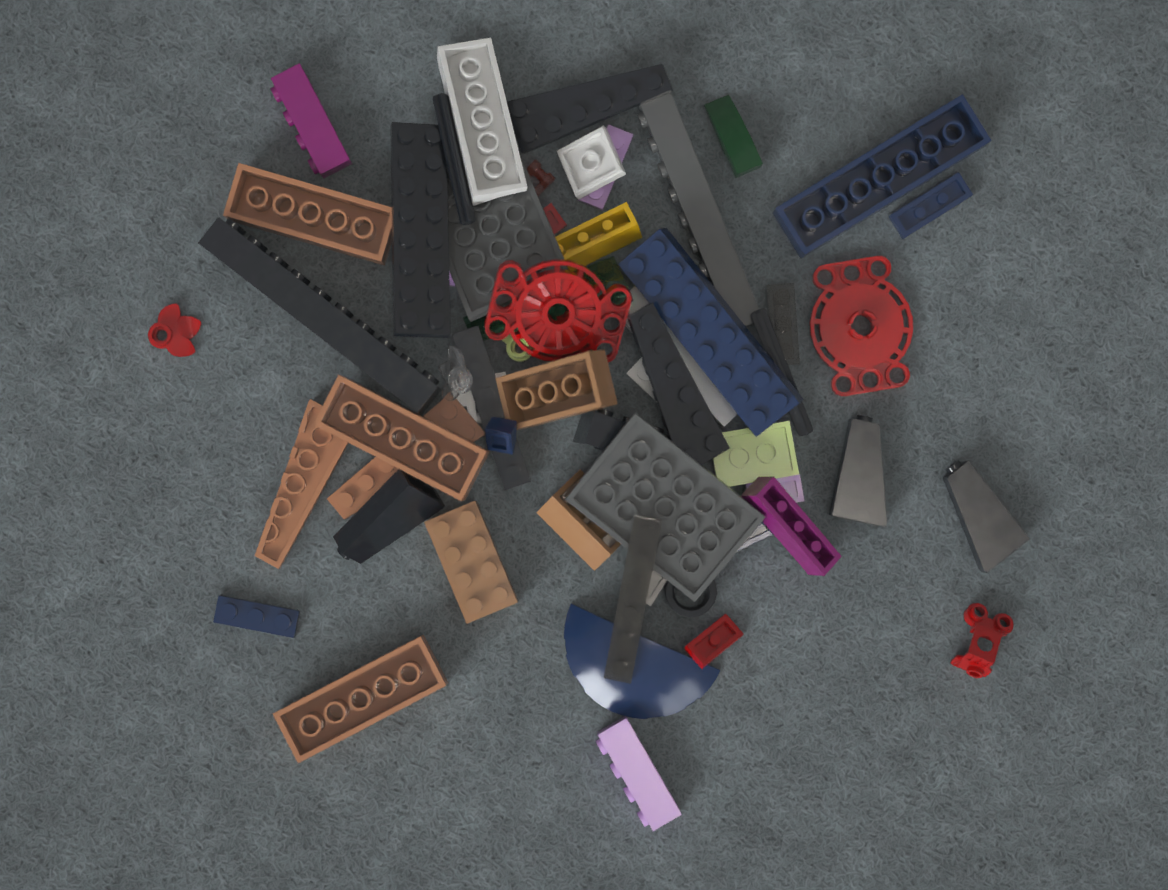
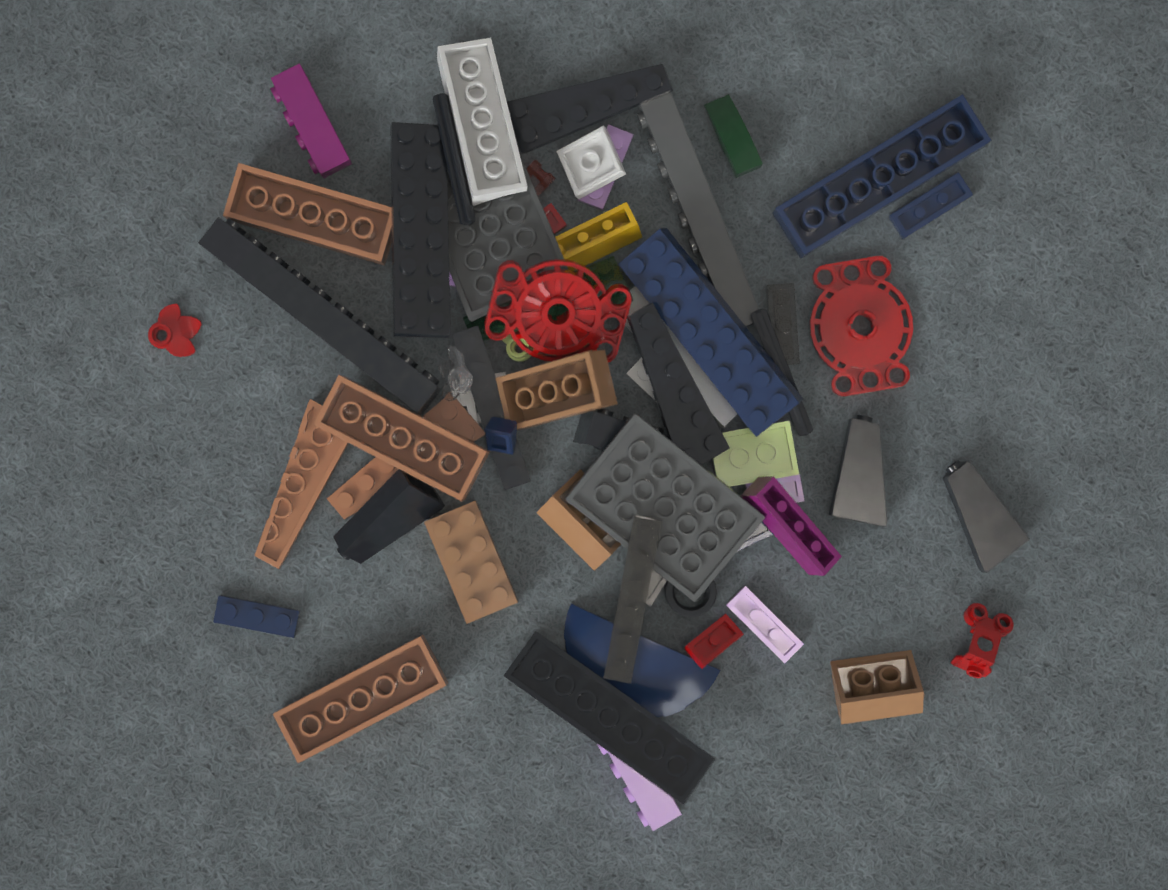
(610, 718): none -> black plate
(764, 624): none -> lavender plate
(877, 687): none -> medium nougat slope

